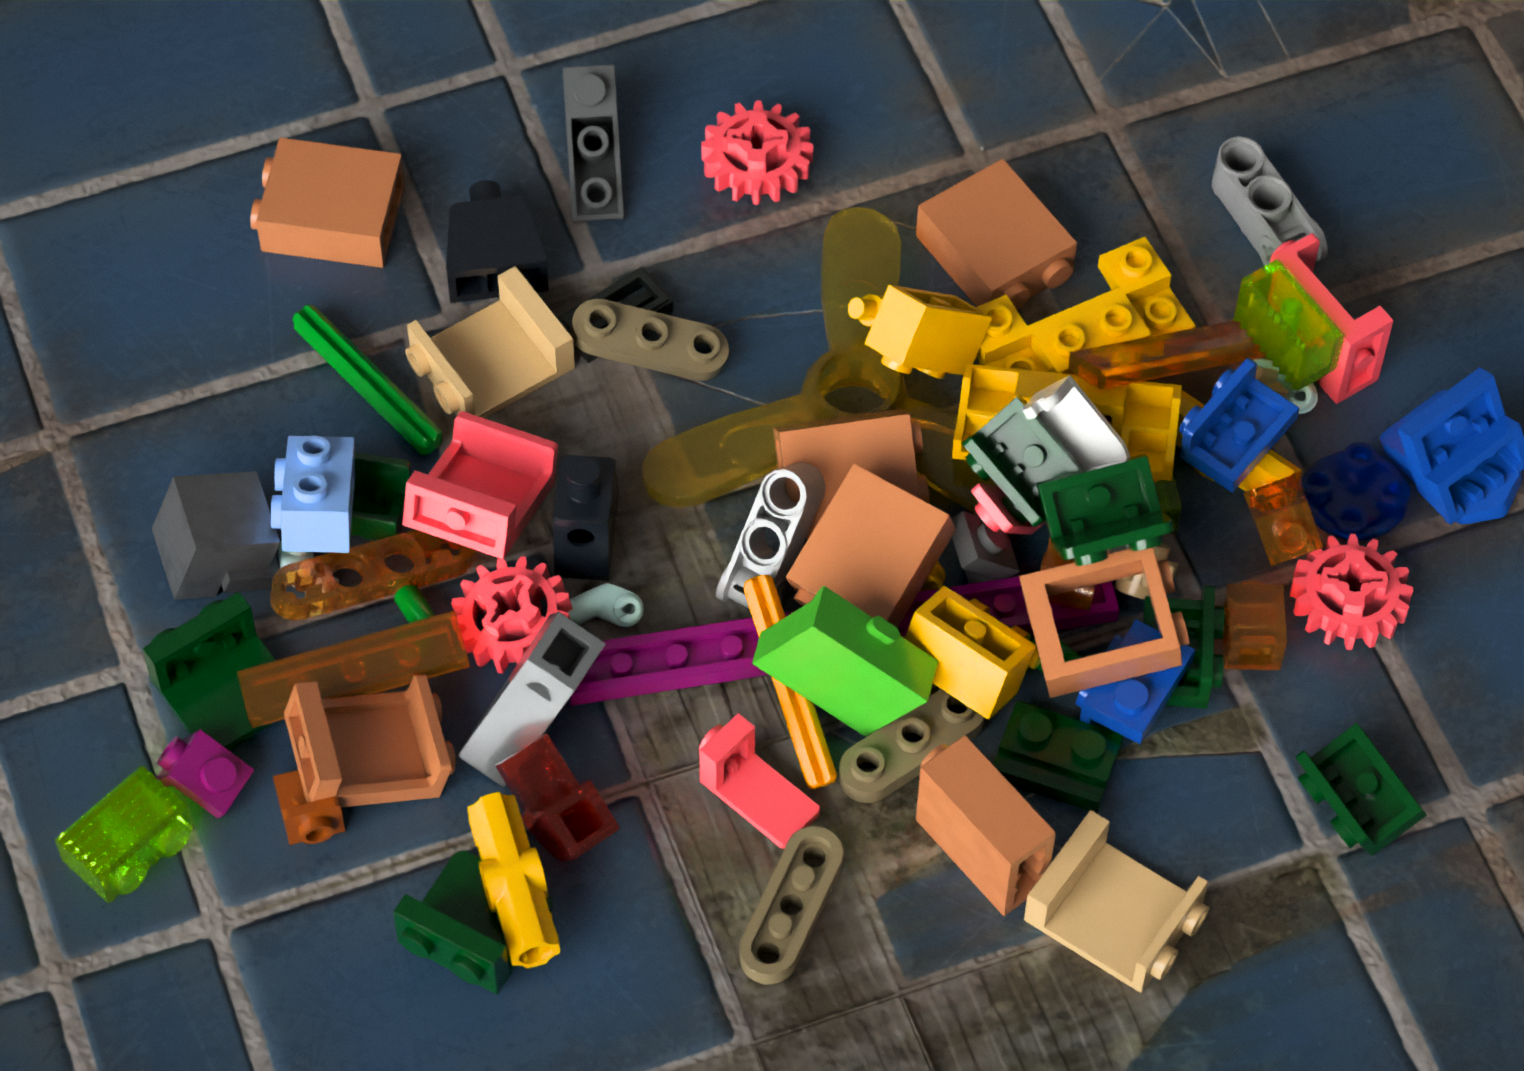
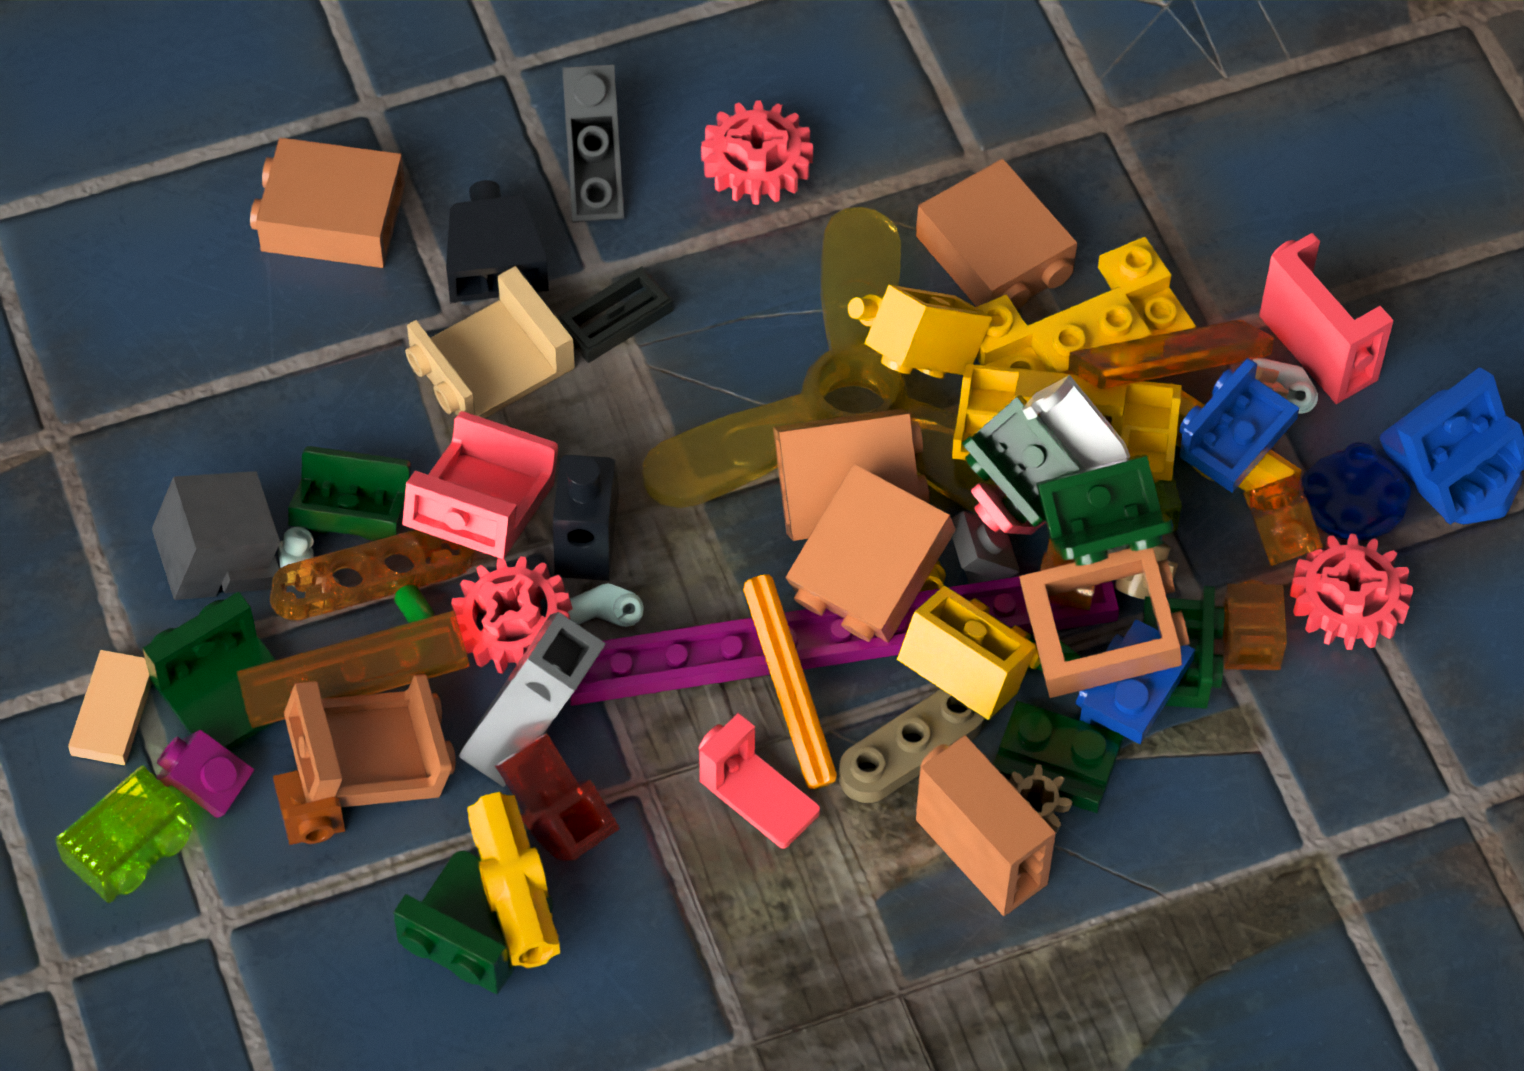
(111, 708): none -> light nougat tile
(316, 494): light blue brick -> none
(368, 380): green axle -> none
(625, 343): dark tan plate -> none
(786, 518): light grey piece -> none
(797, 885): dark tan plate -> none
(847, 662): container -> none
(1048, 794): none -> tan gear
(1114, 907): tan panel -> none
(1261, 186): light grey piece -> none
(1288, 325): clear neon green brick -> none
(1362, 790): dark green bracket -> none

